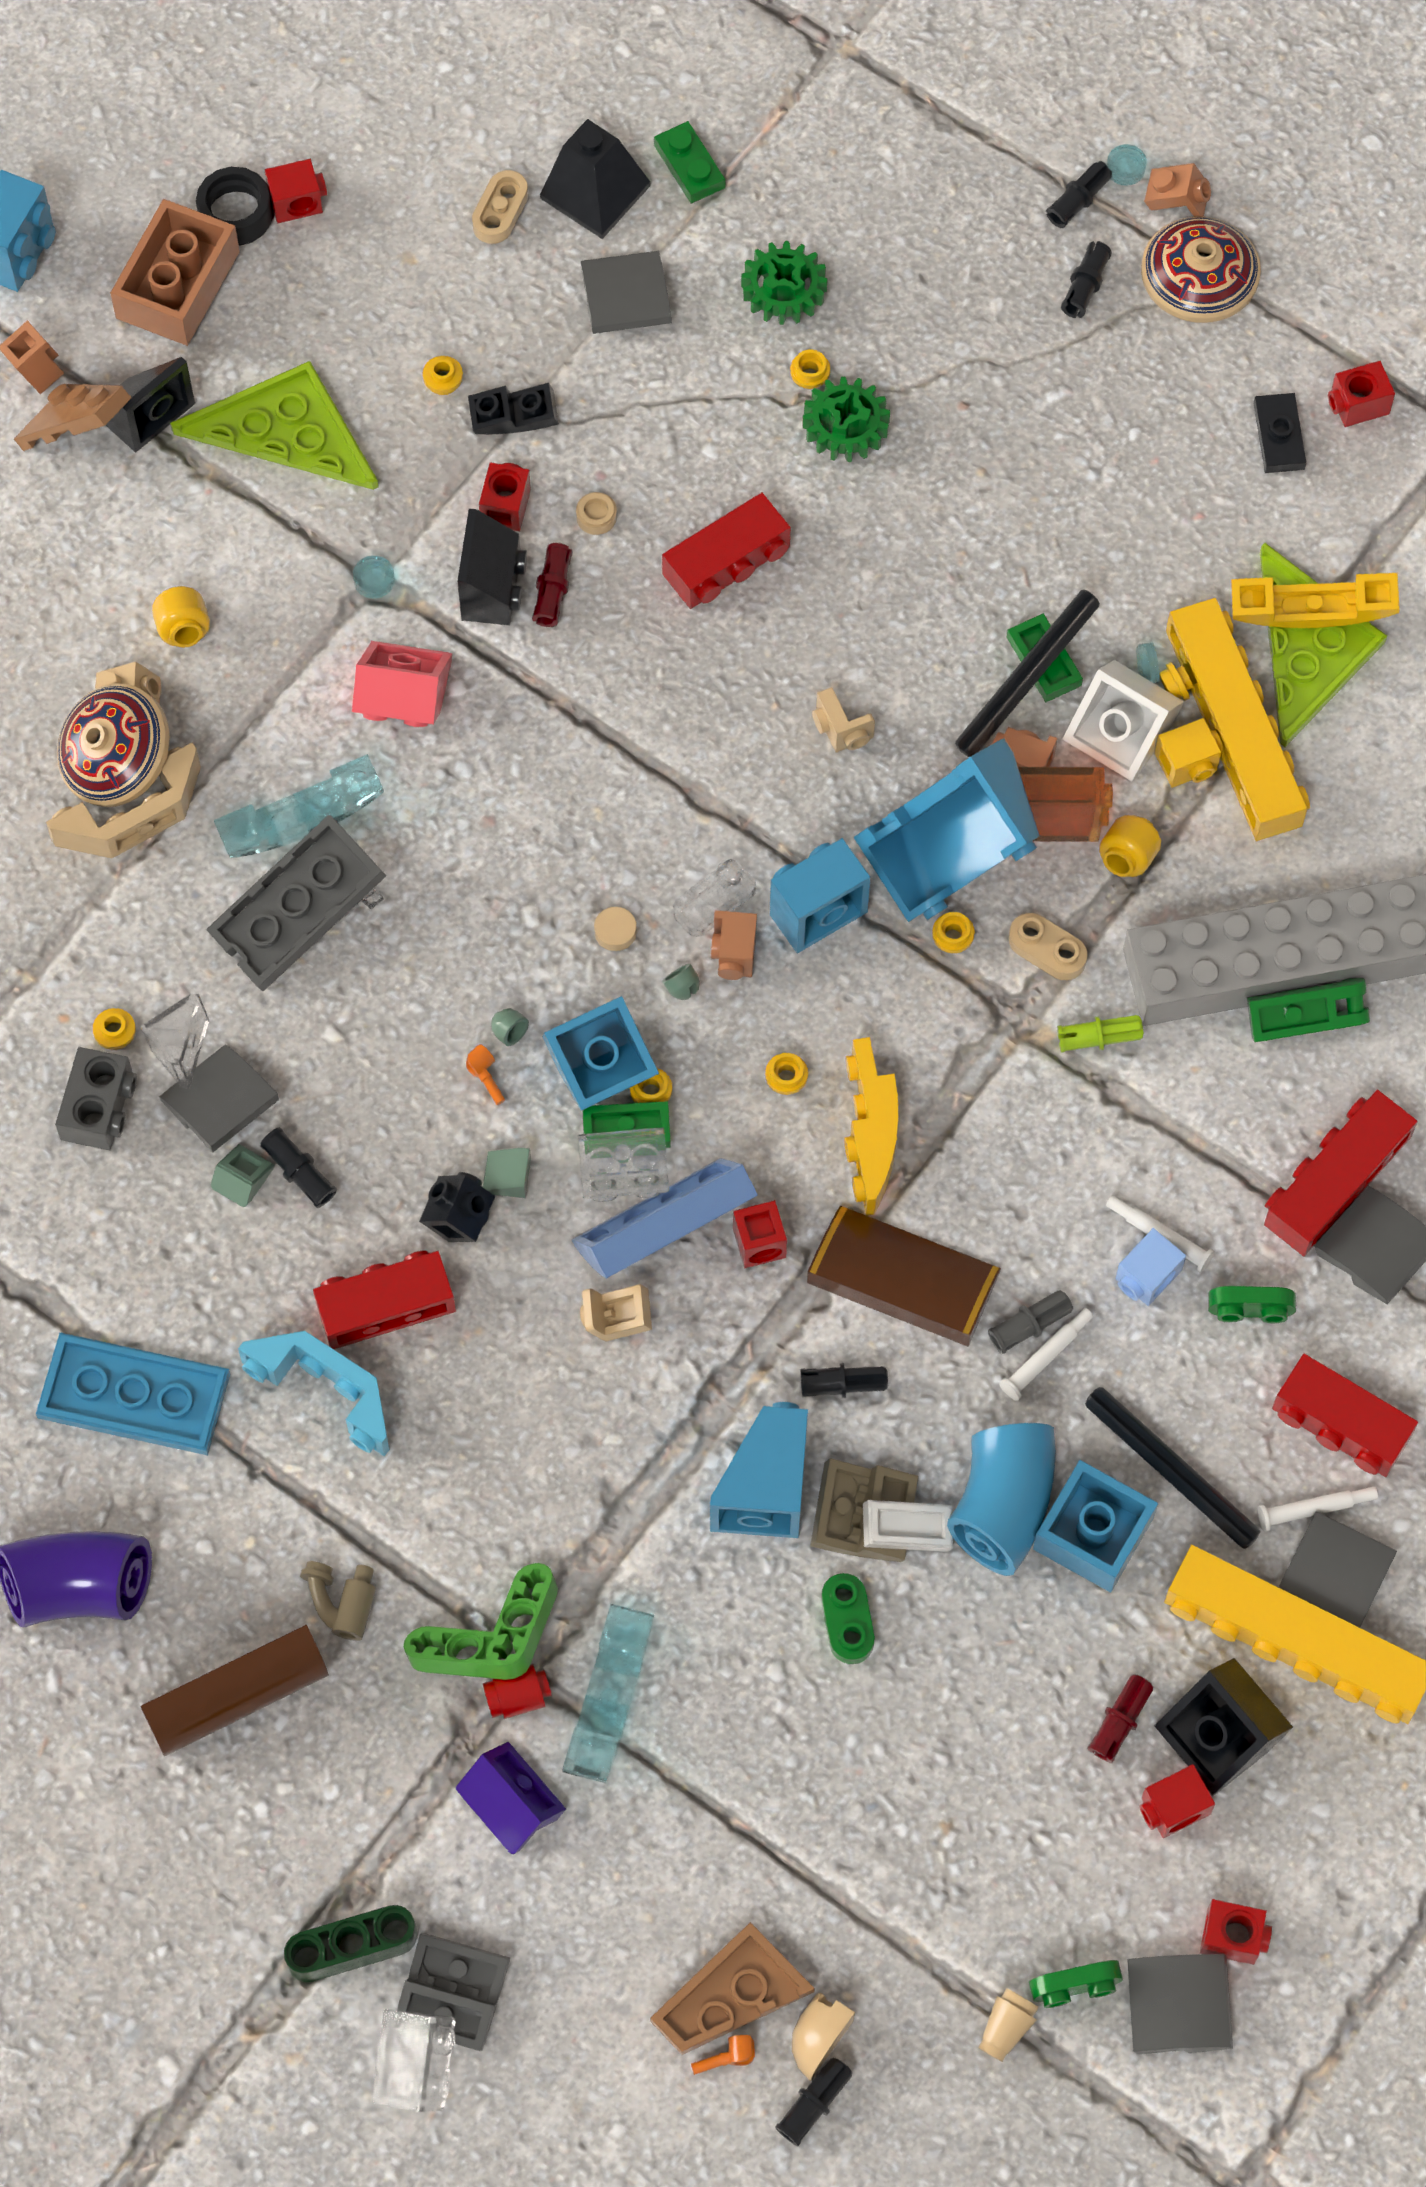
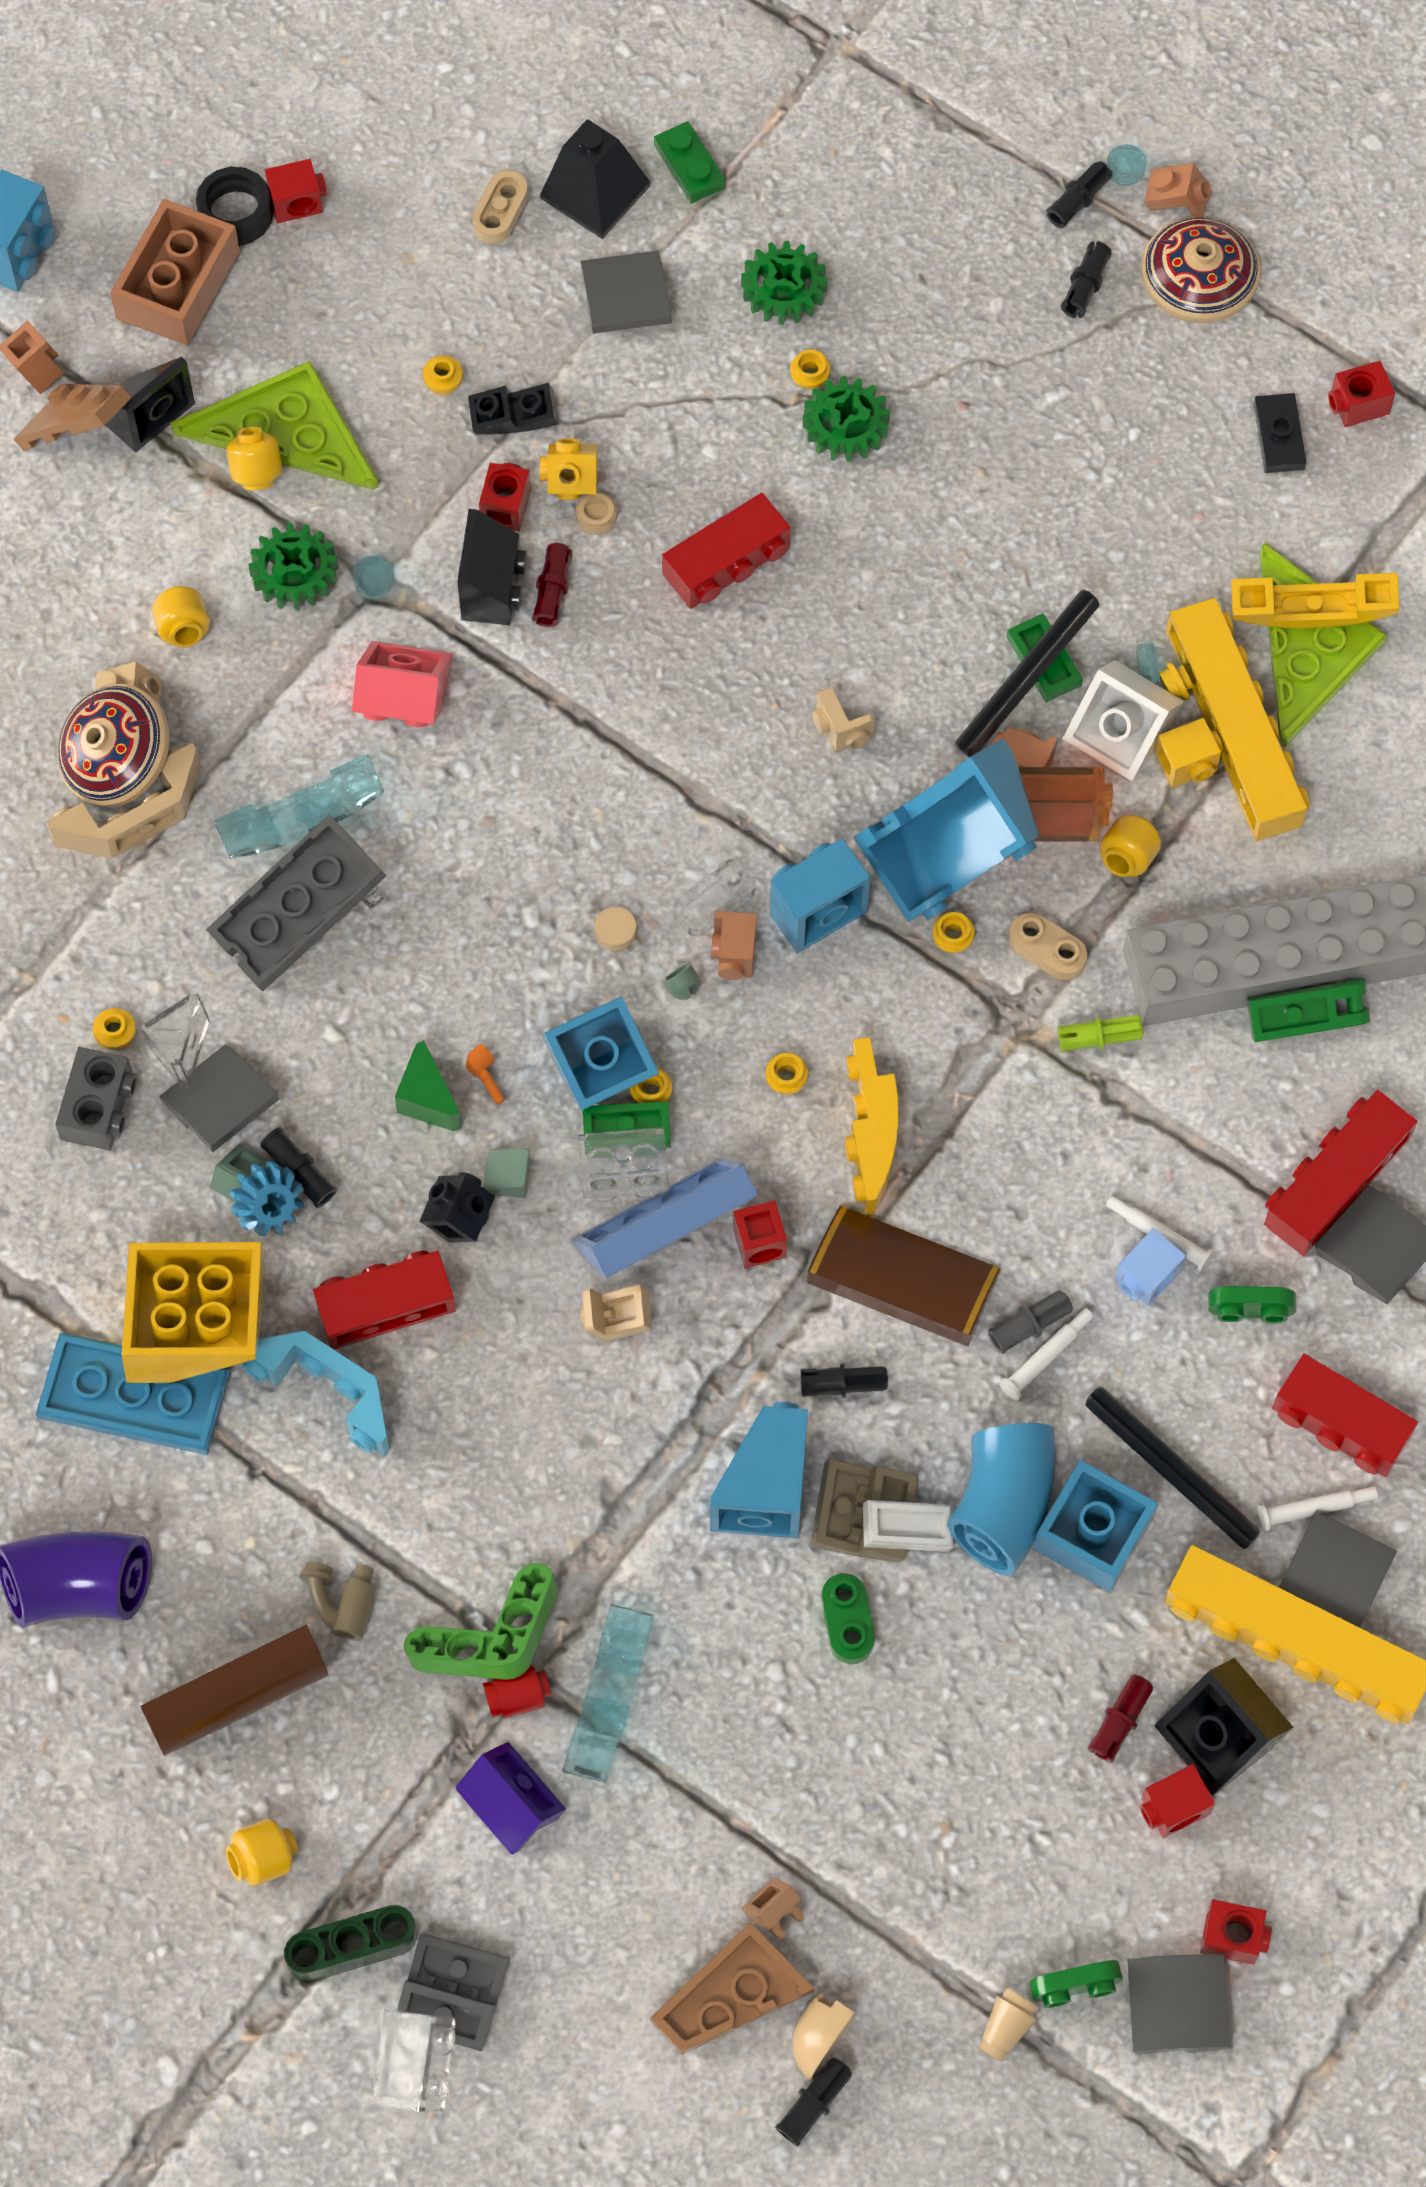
(191, 1308): none -> yellow slope
(254, 459): none -> yellow head
(261, 1852): none -> yellow head
(266, 1198): none -> dark azure gear
(293, 566): none -> green gear
(424, 1093): none -> green slope
(509, 1026): sand green hinge -> none
(583, 466): none -> yellow brick
(740, 2054): orange hand -> none
(772, 1904): none -> medium nougat tile

